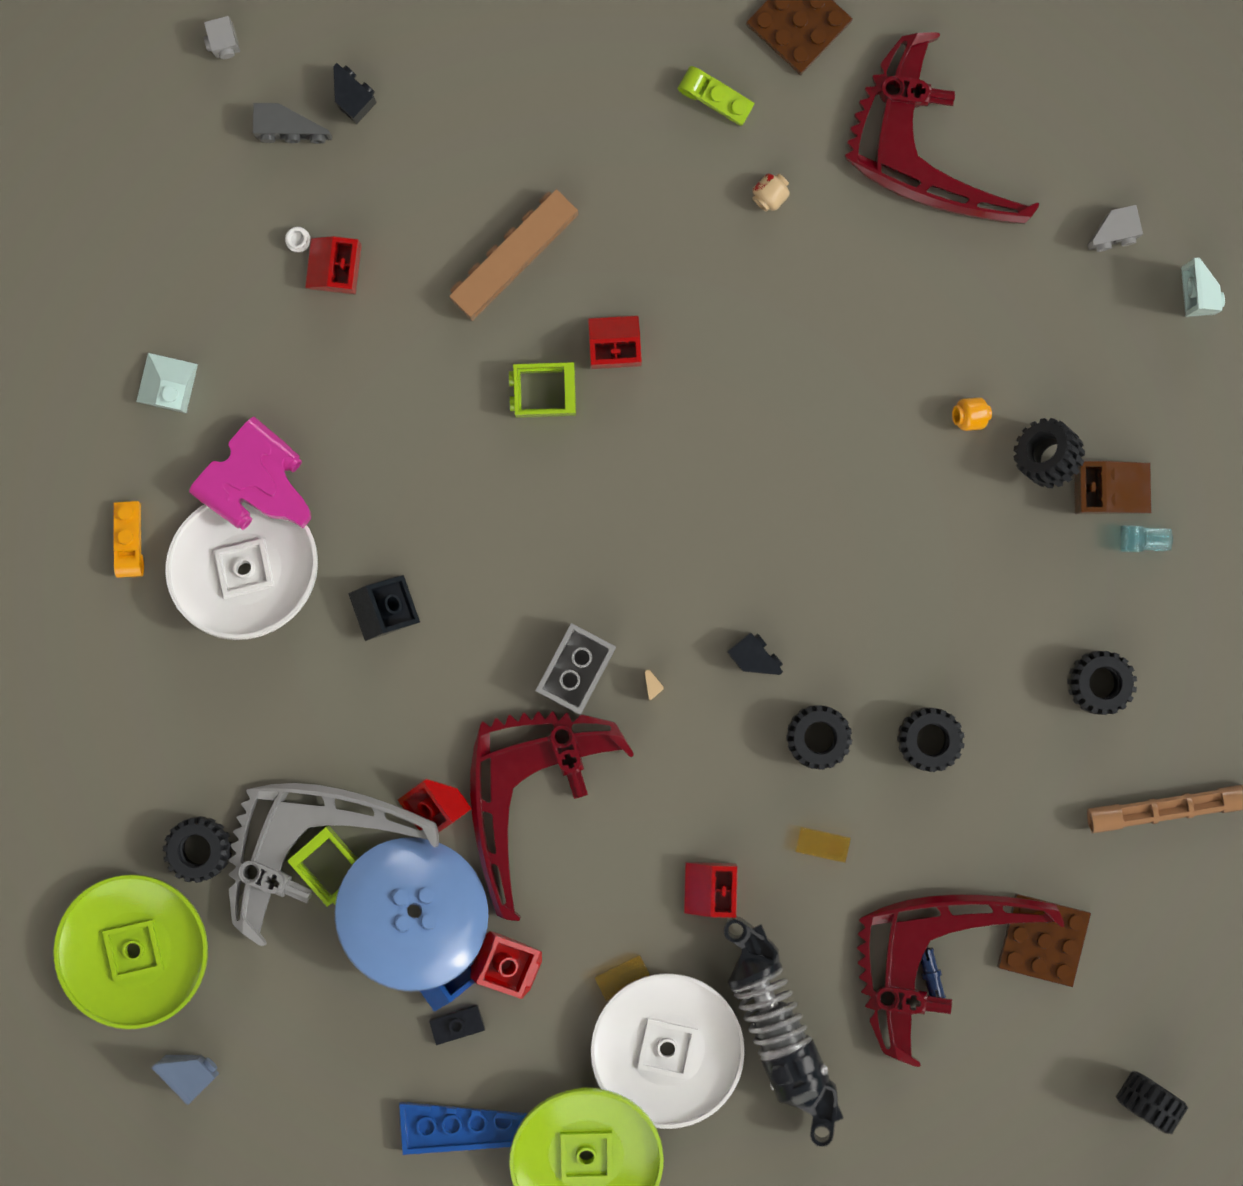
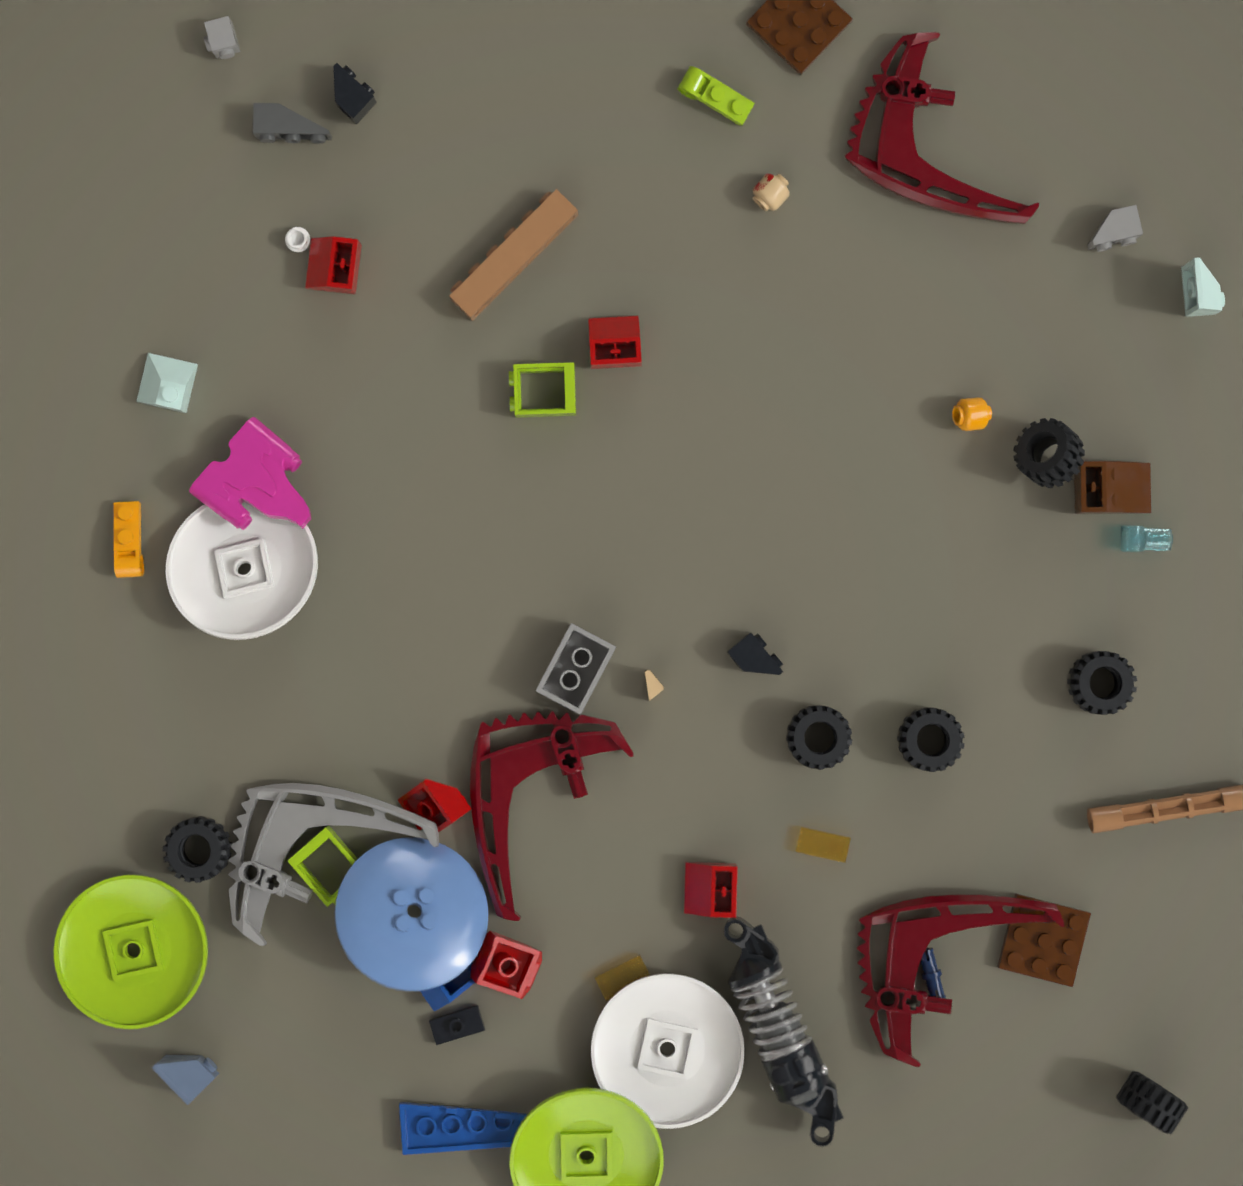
(384, 607): black slope -> none

